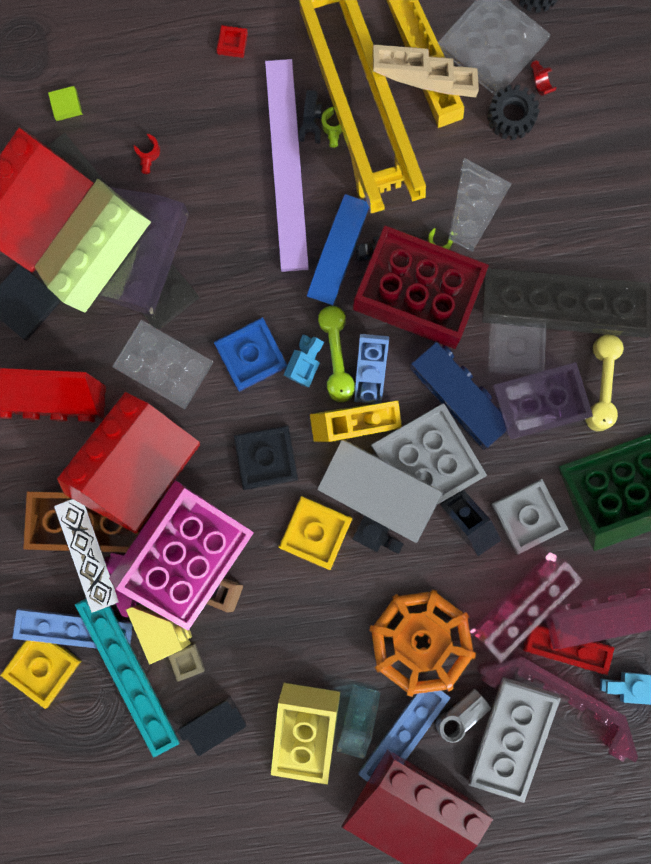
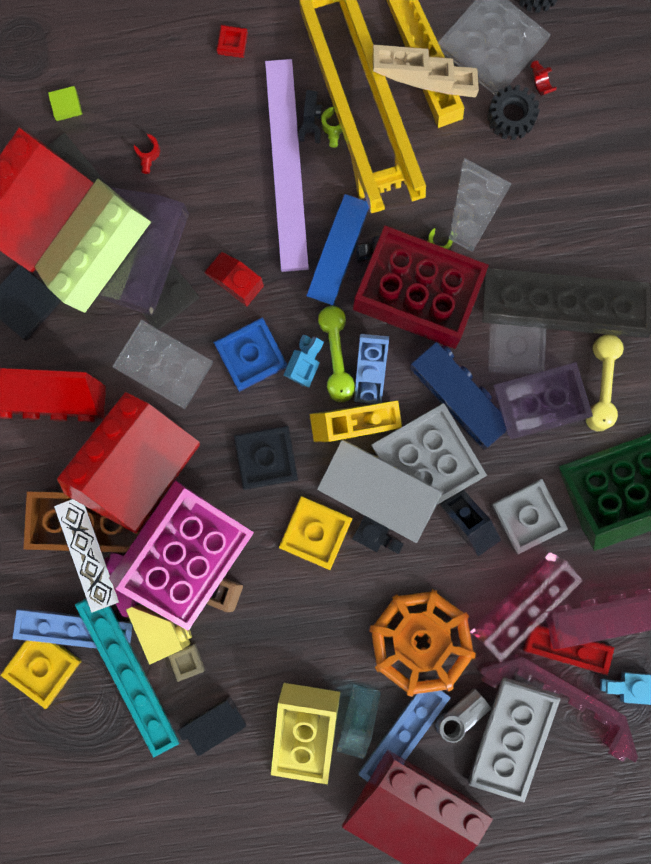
(235, 278): none -> red slope

